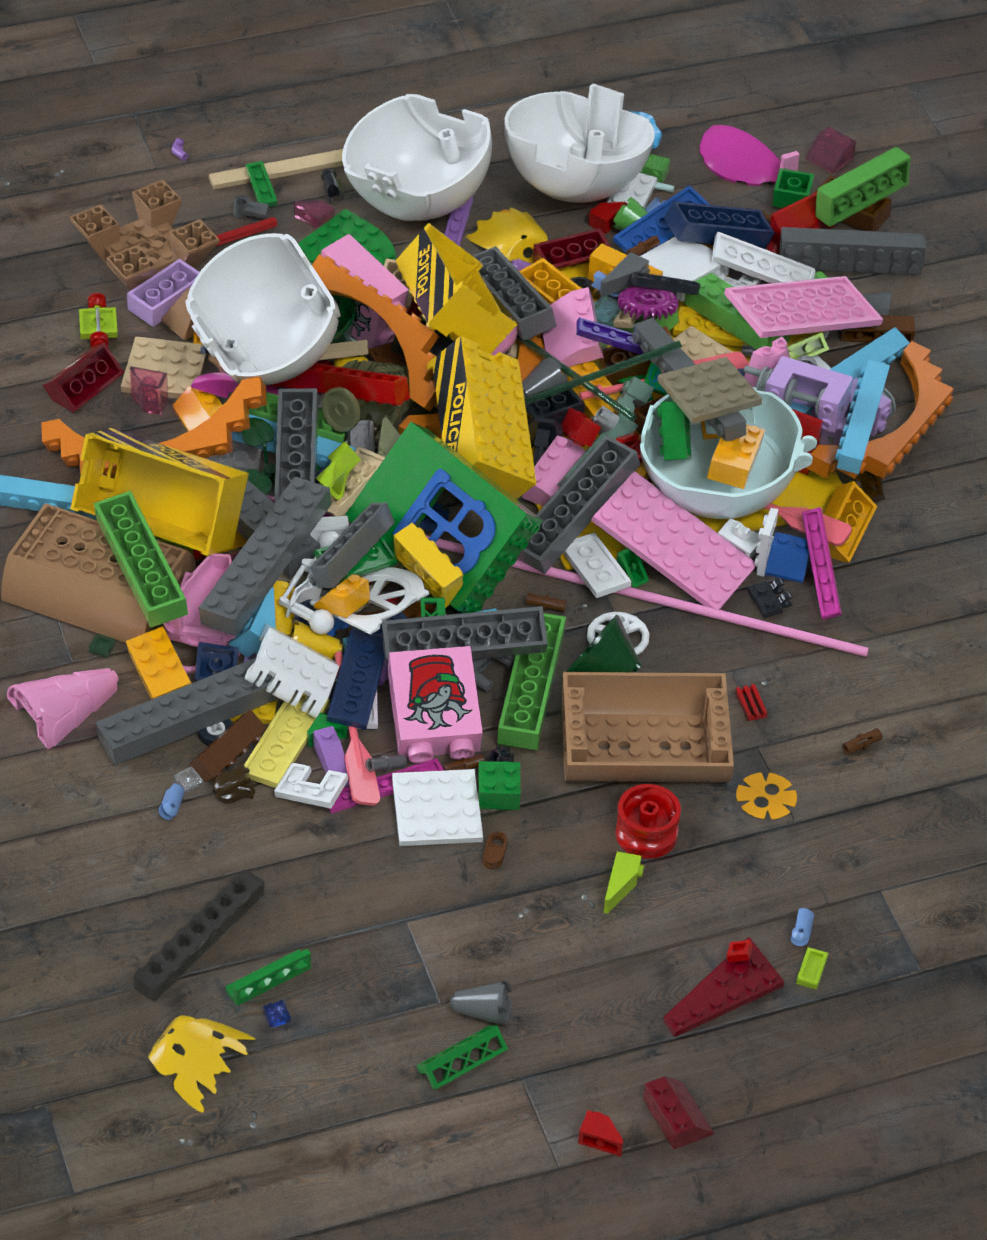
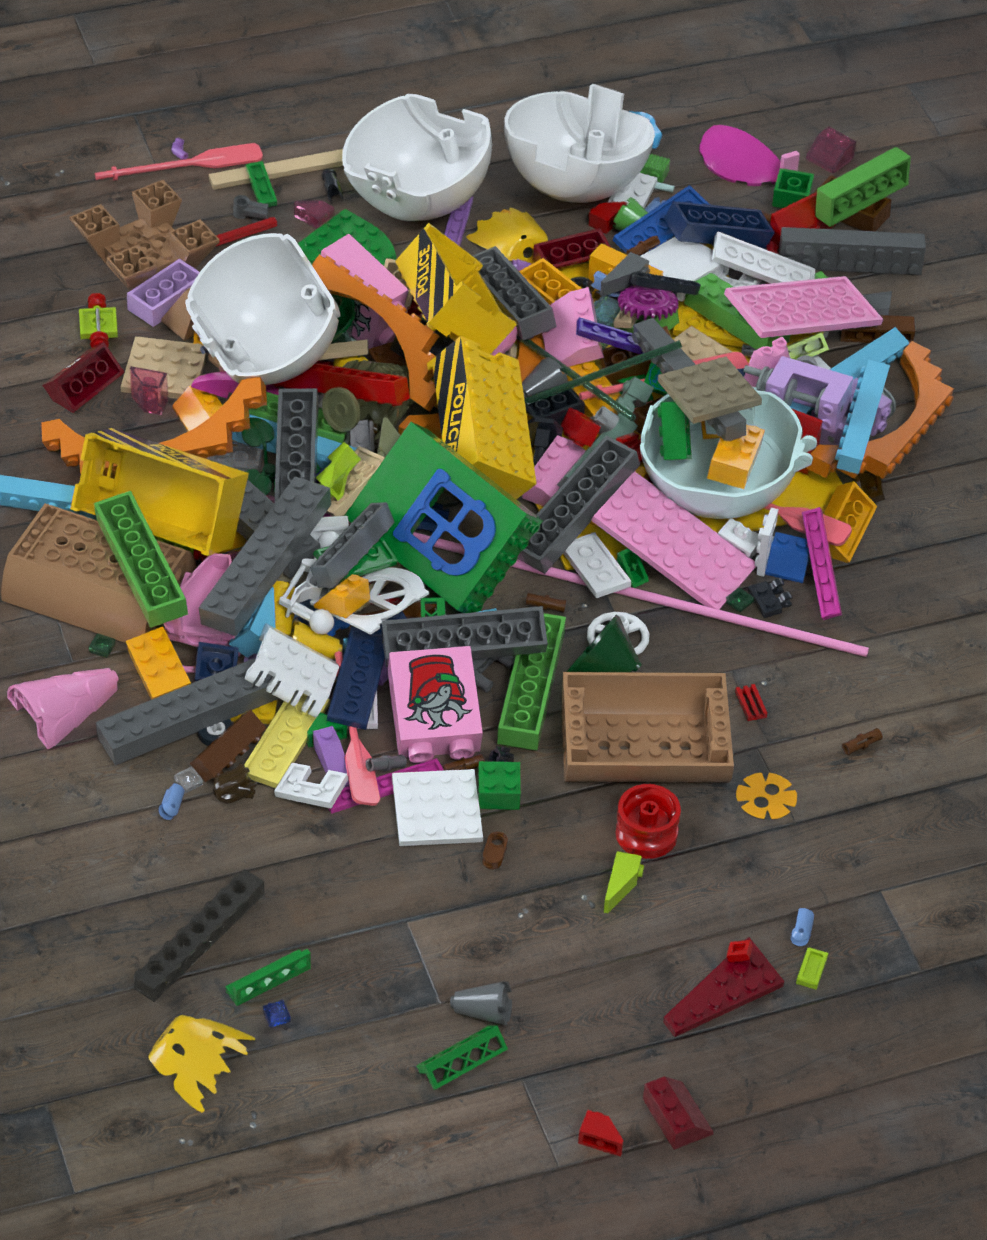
(211, 158): none -> coral piece
(427, 562): yellow slope -> none
(739, 599): none -> clear green plate

